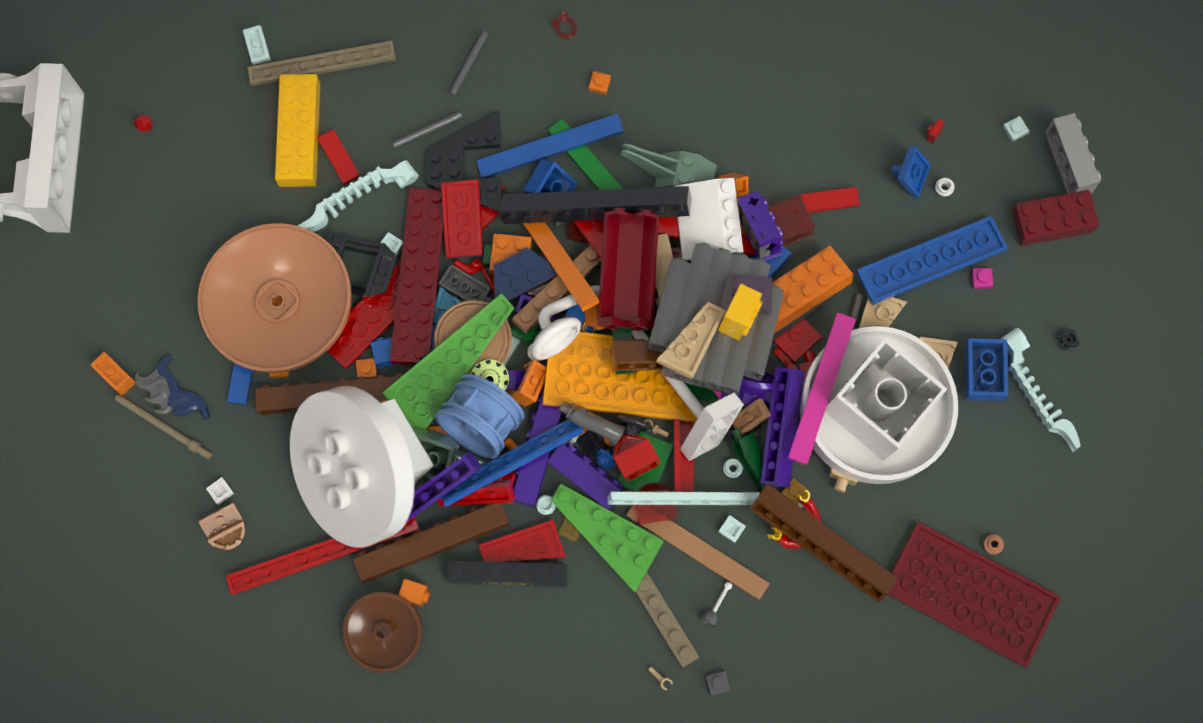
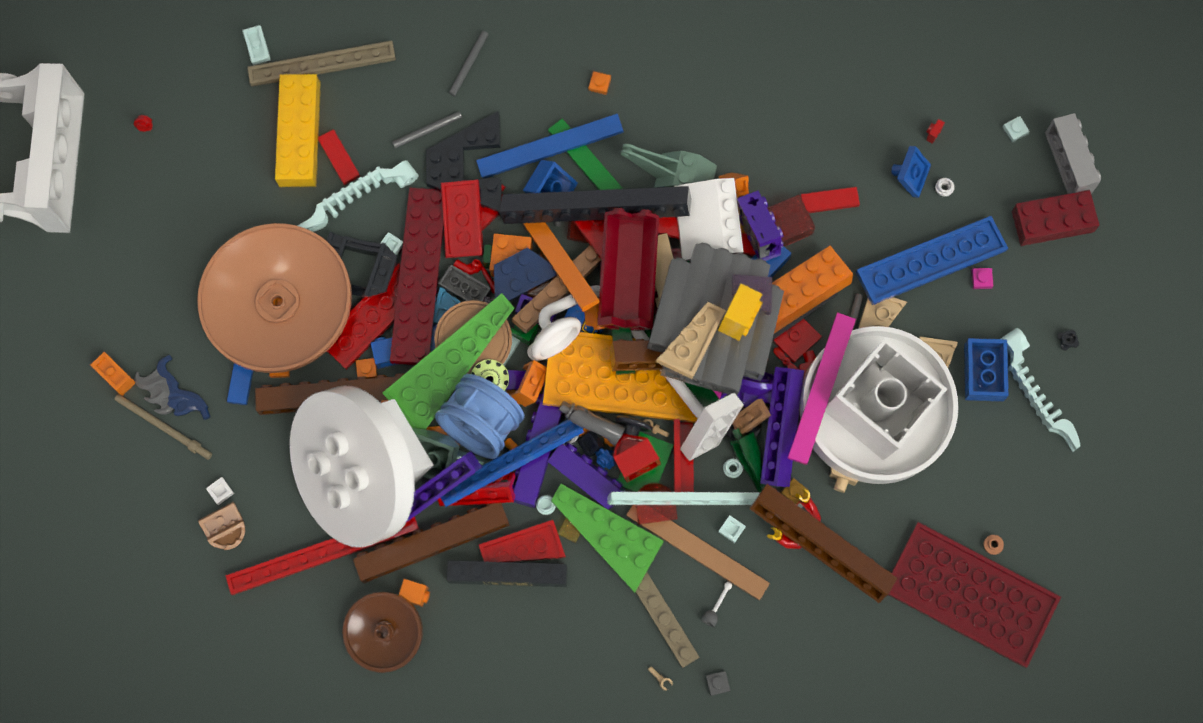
(555, 23): clear red piece -> none

